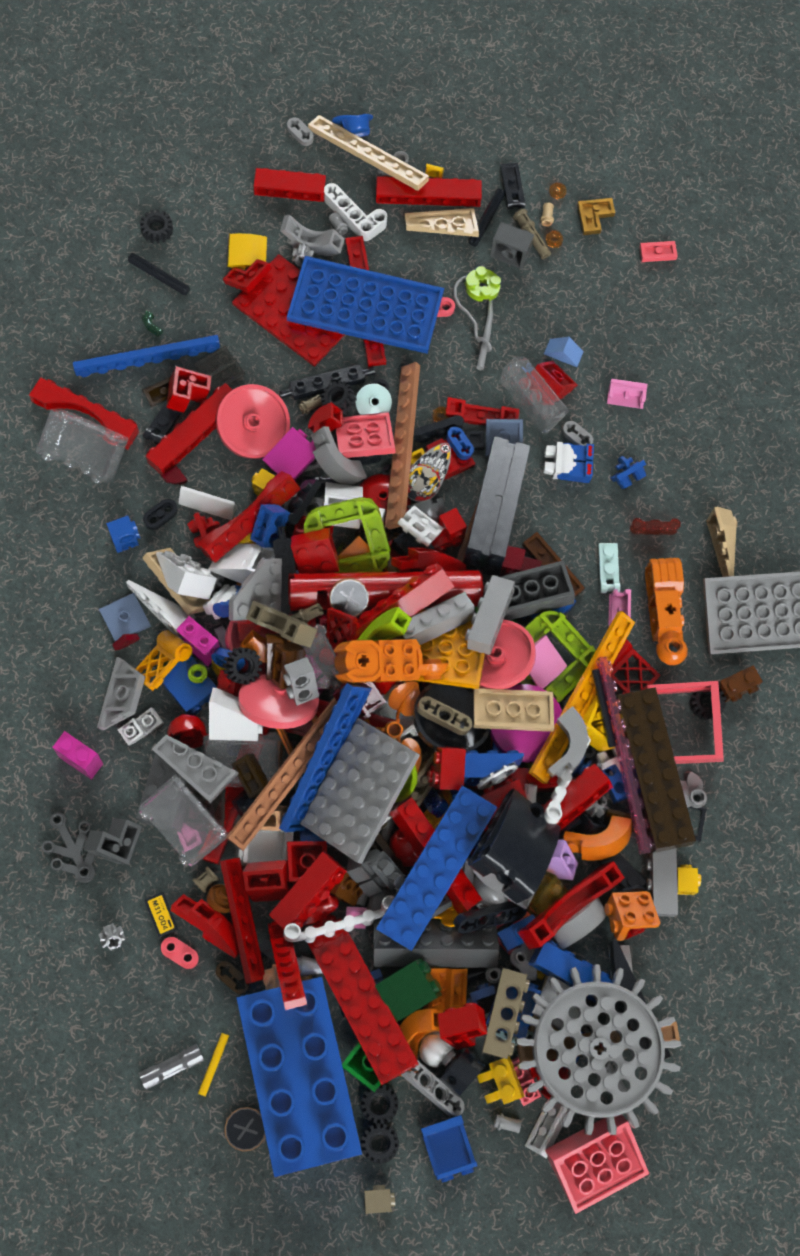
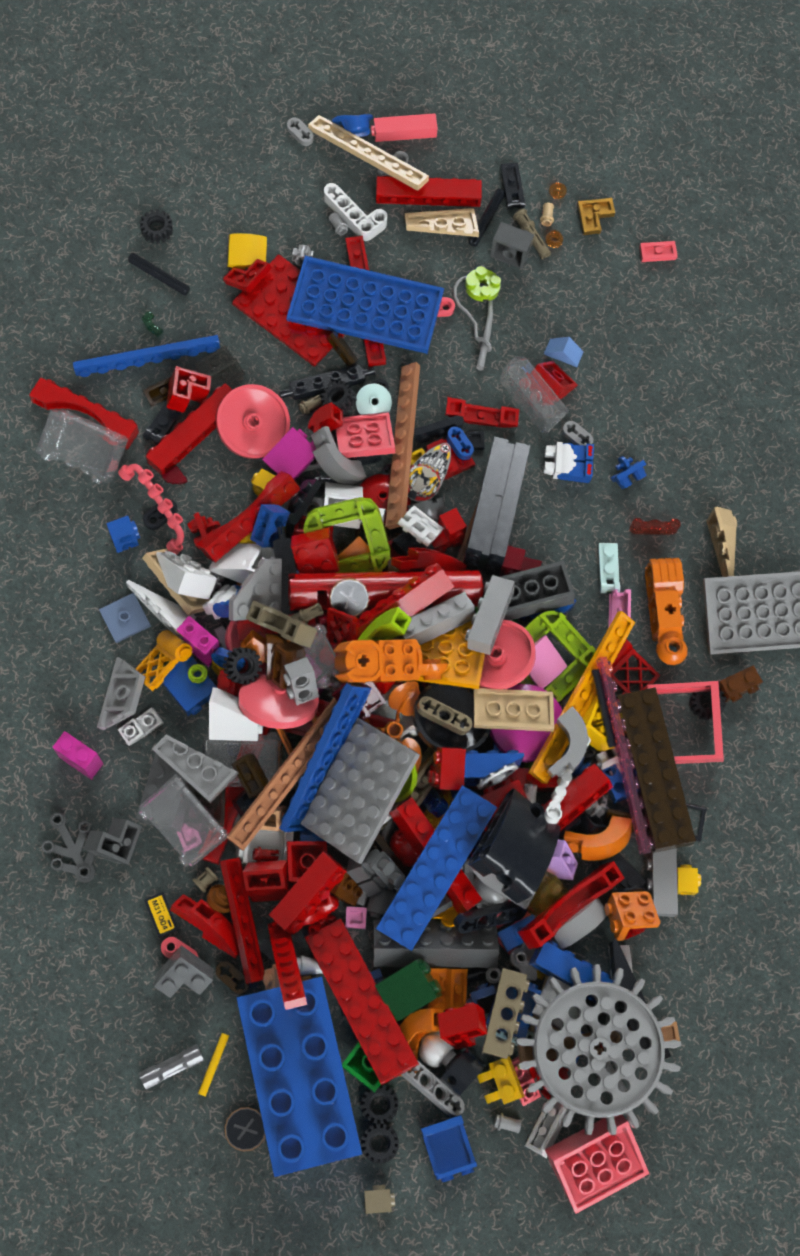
(111, 936): light grey gear -> none
(125, 640): dark red tile -> none
(154, 491): none -> coral bar
(186, 969): none -> dark grey brick
(188, 730): red cylinder -> none
(207, 503): white slope -> none
(265, 854): none -> red pin
(289, 184): red brick -> none
(293, 933): white bar -> none
(321, 242): light grey arch -> none
(342, 348): none -> dark brown slope
(404, 127): none -> coral brick
(434, 171): yellow slope -> none
(440, 410): clear orange plate -> none
(503, 428): sand blue plate -> none
(540, 550): reddish brown plate -> none
(627, 393): bright pink hinge -> none
(692, 787): light grey plate -> none

